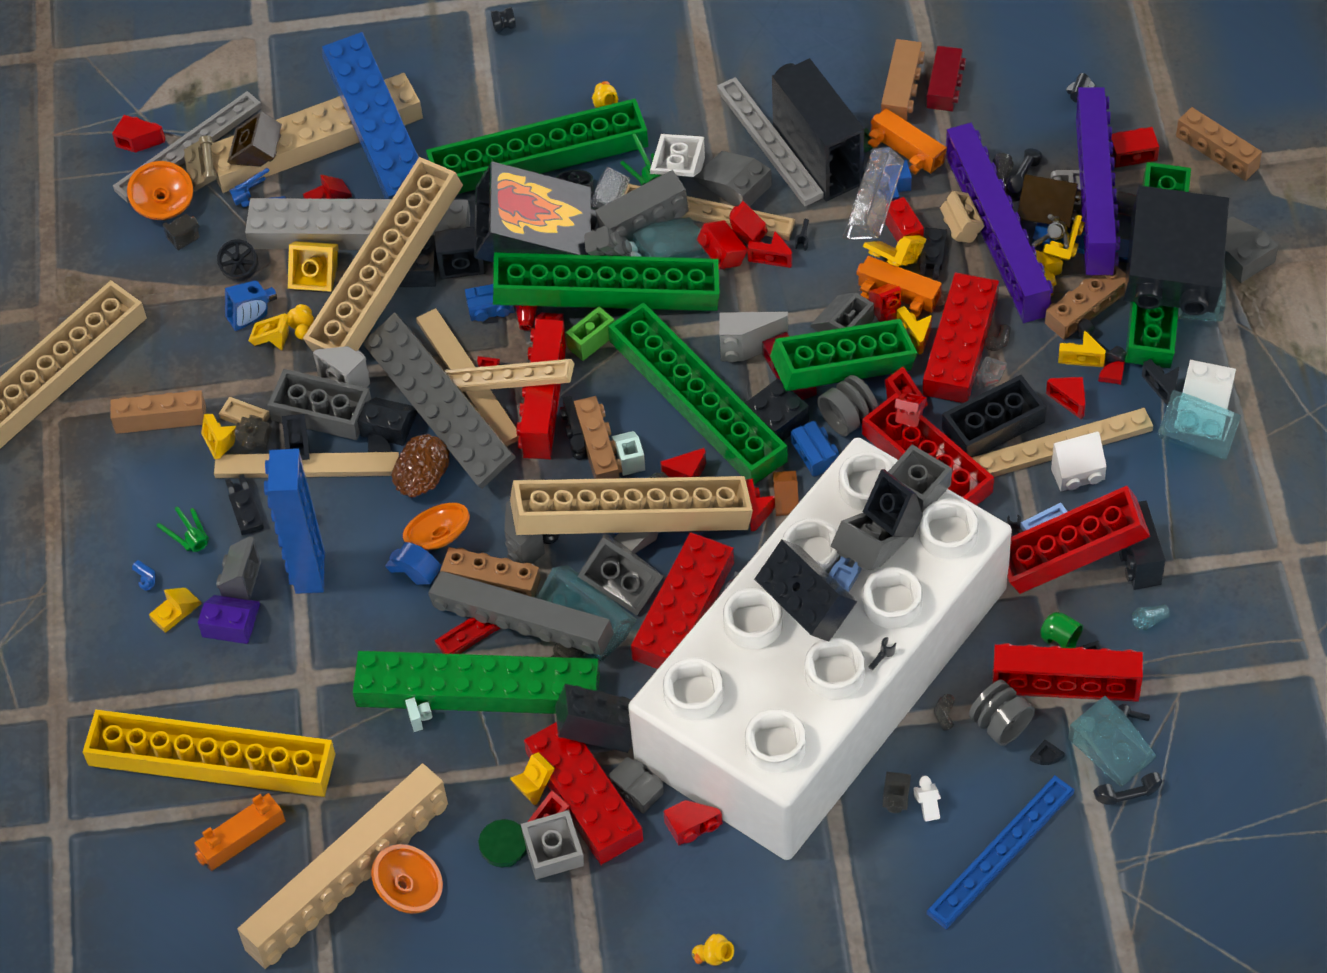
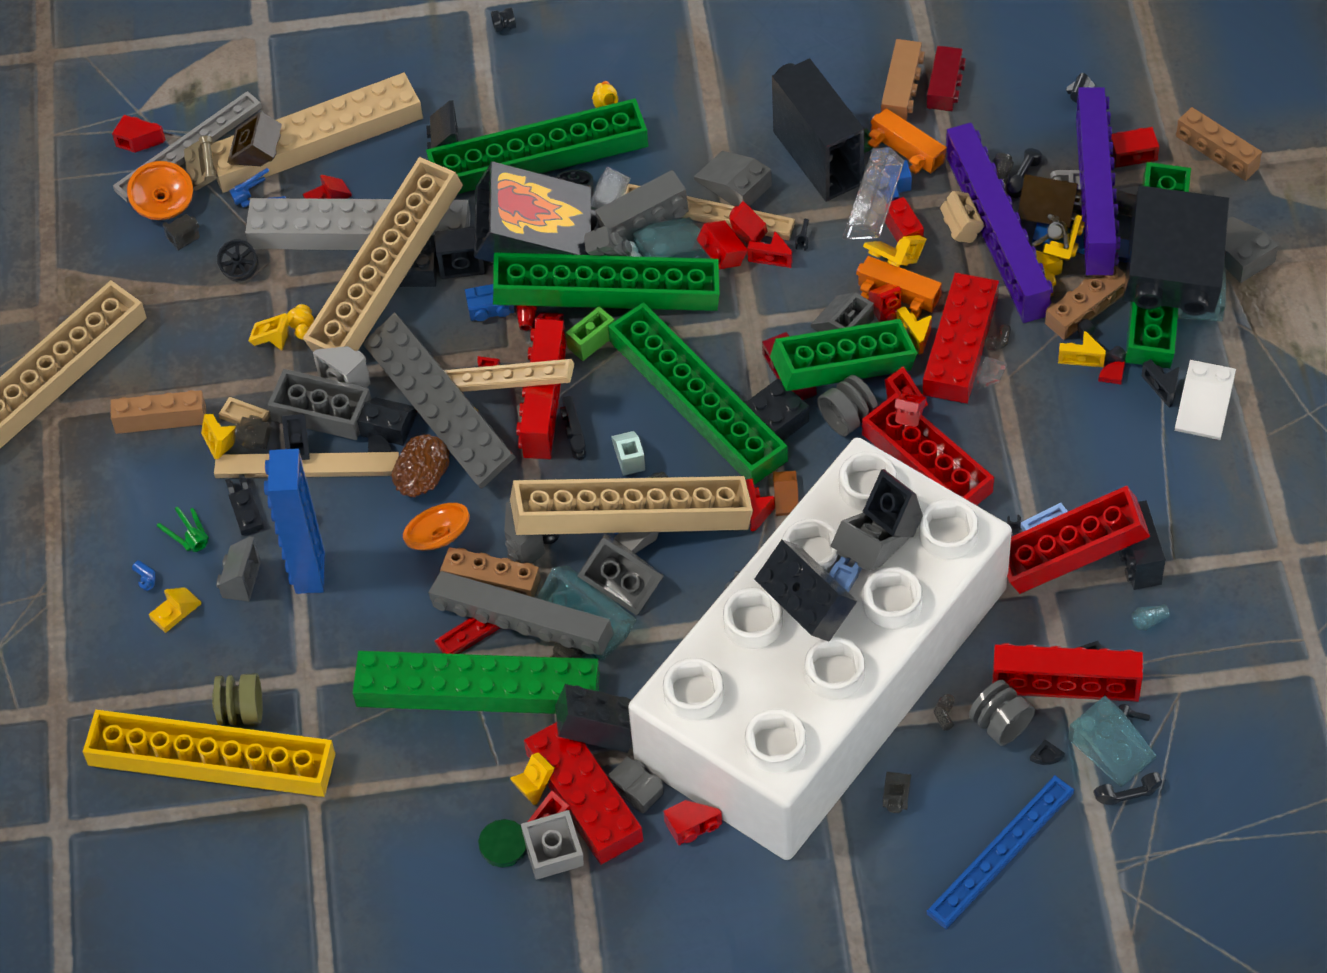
(228, 618): dark purple slope -> none
(239, 832): orange brick -> none
(241, 699): none -> olive wheel
(247, 303): blue torso -> none
(312, 266): yellow slope -> none
(342, 867): tan brick -> none
(371, 111): blue brick -> none
(413, 872): orange dish -> none
(415, 562): blue brick -> none
(418, 713): light aqua tile -> none
(443, 126): none -> black slope
(456, 358): tan tile -> none
(595, 433): medium nougat brick -> none
(646, 176): green plant -> none
(679, 153): white slope -> none
(682, 598): red brick -> none
(685, 465): red slope -> none
(715, 951): yellow animal -> none
(743, 333): light grey slope -> none
(770, 142): light grey plate -> none
(814, 448): blue brick -> none
(884, 652): black hand -> none
(922, 475): dark grey slope -> none
(928, 797): white piece -> none
(933, 251): black hinge -> none
(994, 417): black brick -> none
(1041, 449): tan plate -> none
(1061, 629): green helmet -> none
(1068, 393): red slope -> none
(1078, 461): white slope -> none
(1199, 425): clear light blue slope -> none

